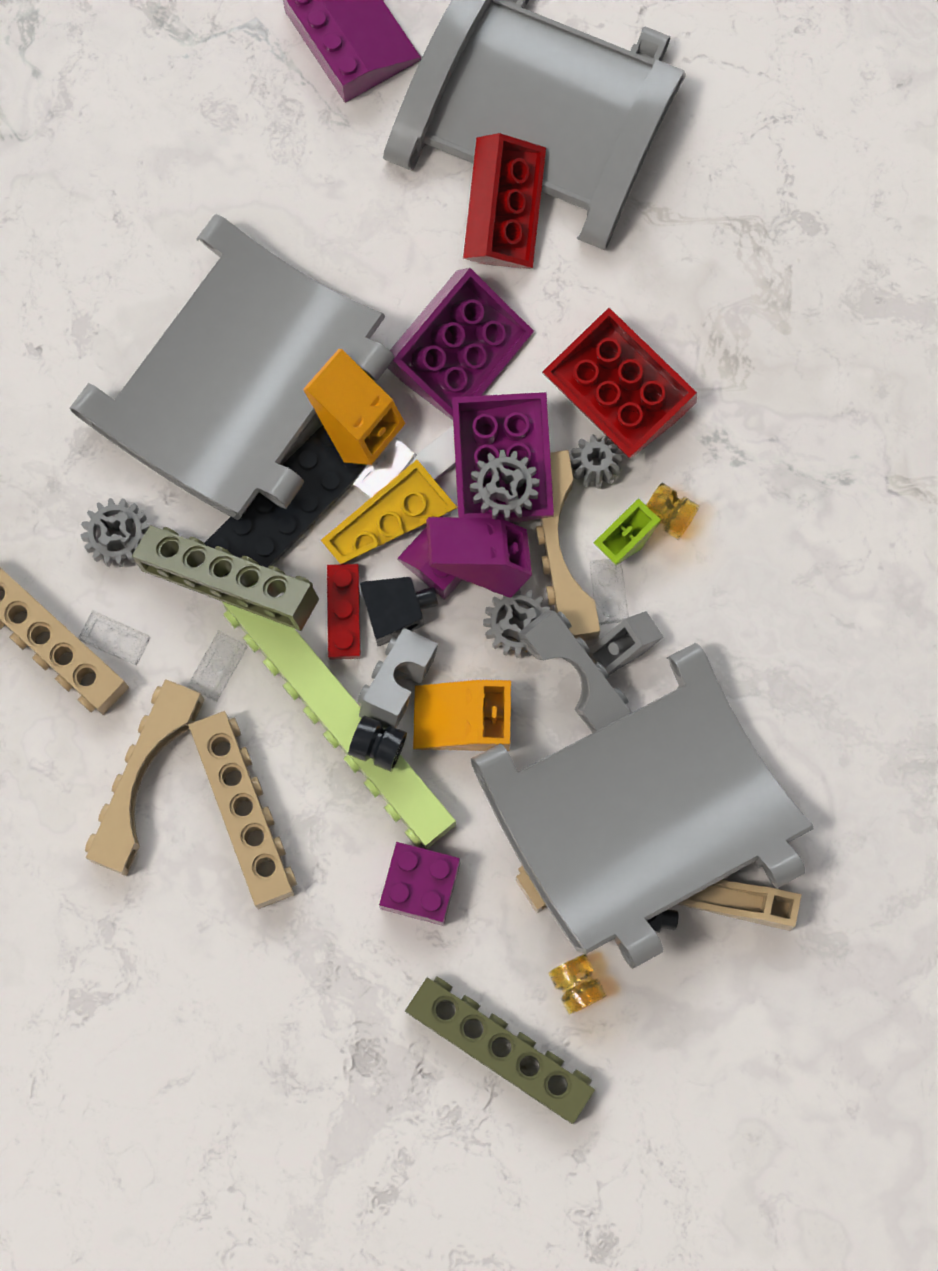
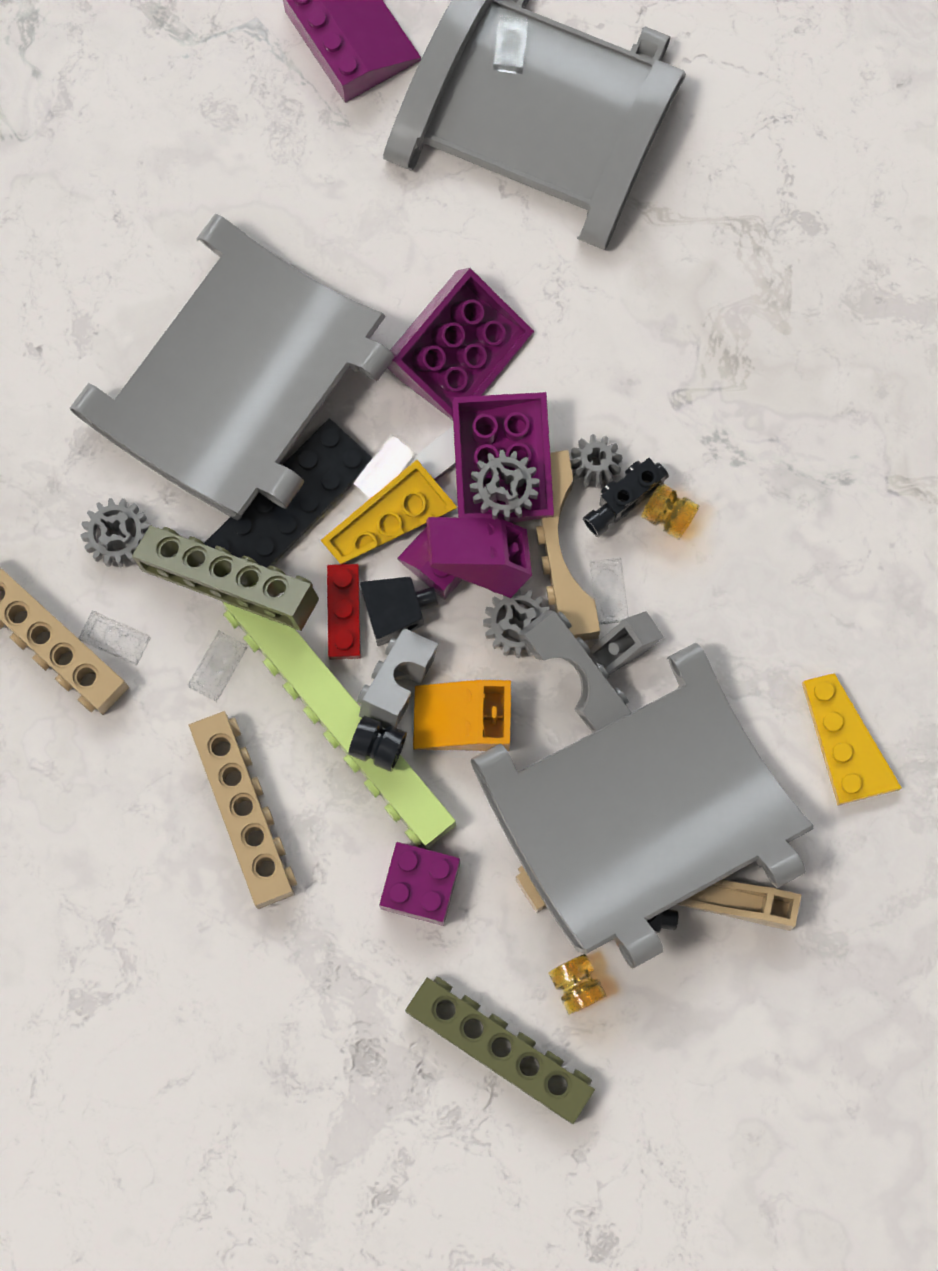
(116, 838): tan arch -> none
(353, 409): light orange slope -> none
(504, 201): red slope -> none
(510, 44): none -> clear plate
(621, 384): red slope -> none
(625, 494): none -> black brick
(628, 533): lime slope -> none
(848, 749): none -> yellow wing

